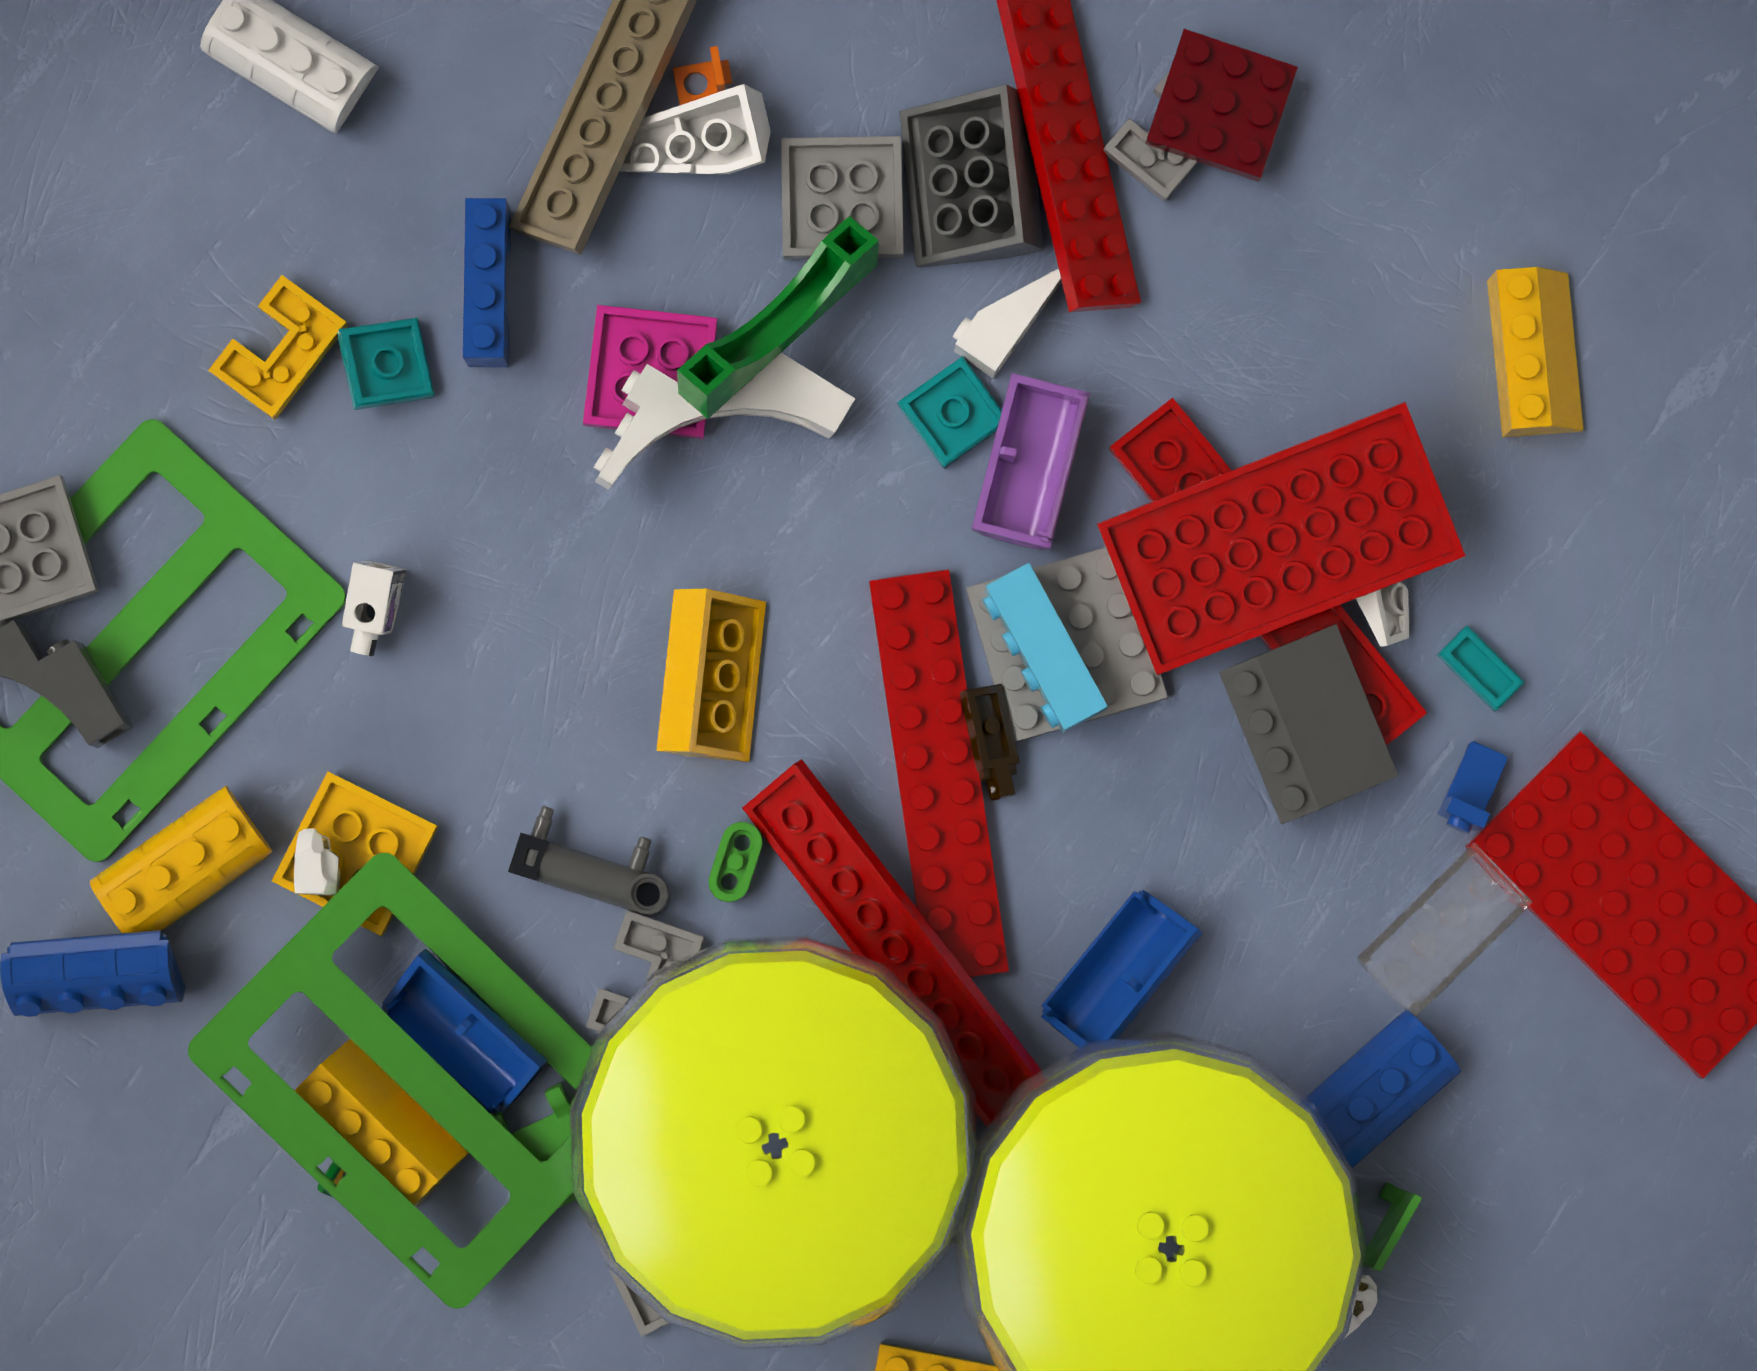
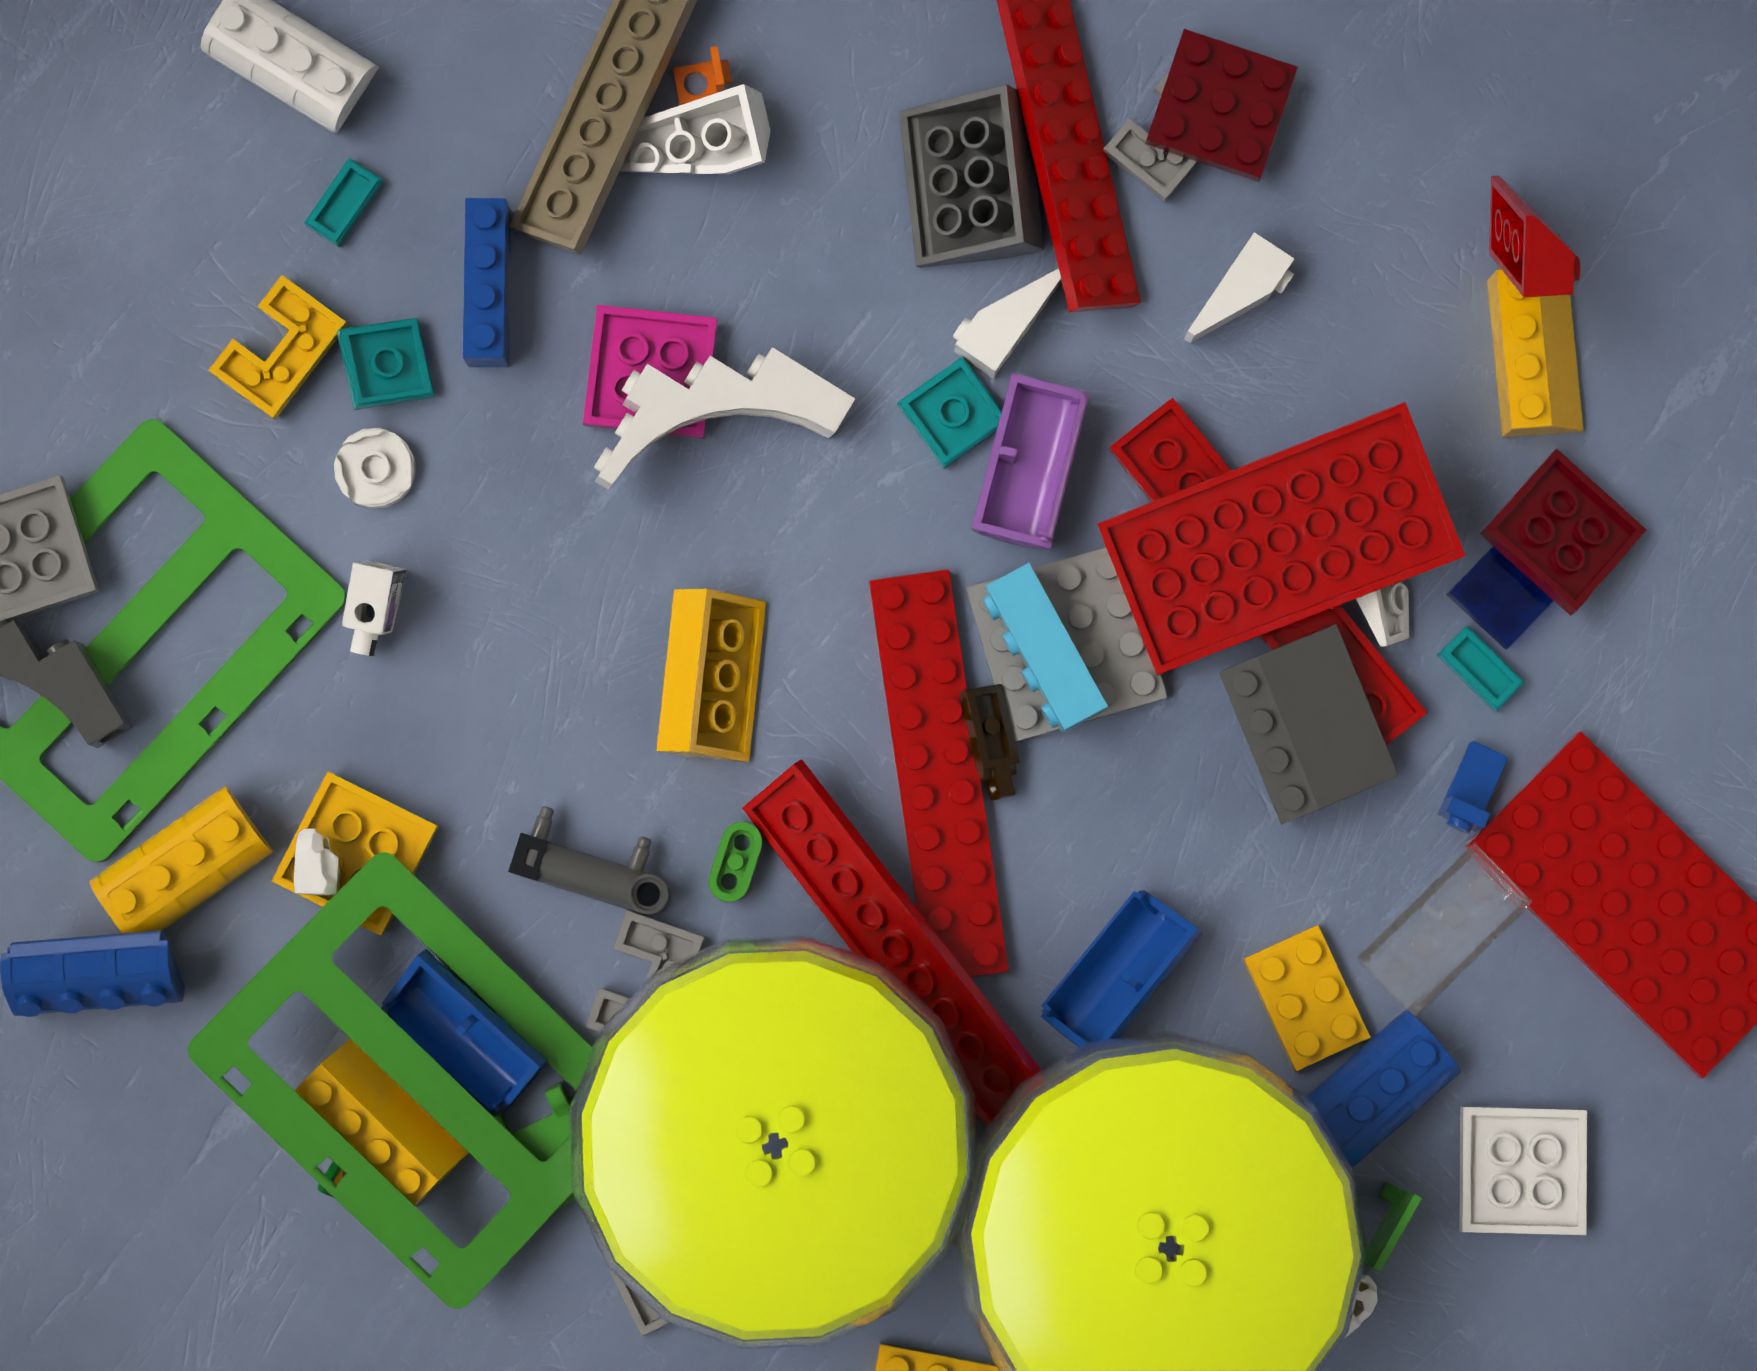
(343, 202): none -> teal tile
(375, 468): none -> white tile
(731, 362): green arch -> none
(839, 179): light grey plate -> none
(1246, 285): none -> white slope
(1306, 998): none -> yellow plate
(1499, 597): none -> clear blue plate
(1523, 1170): none -> white plate
(1528, 246): none -> red slope
(1563, 532): none -> dark red plate

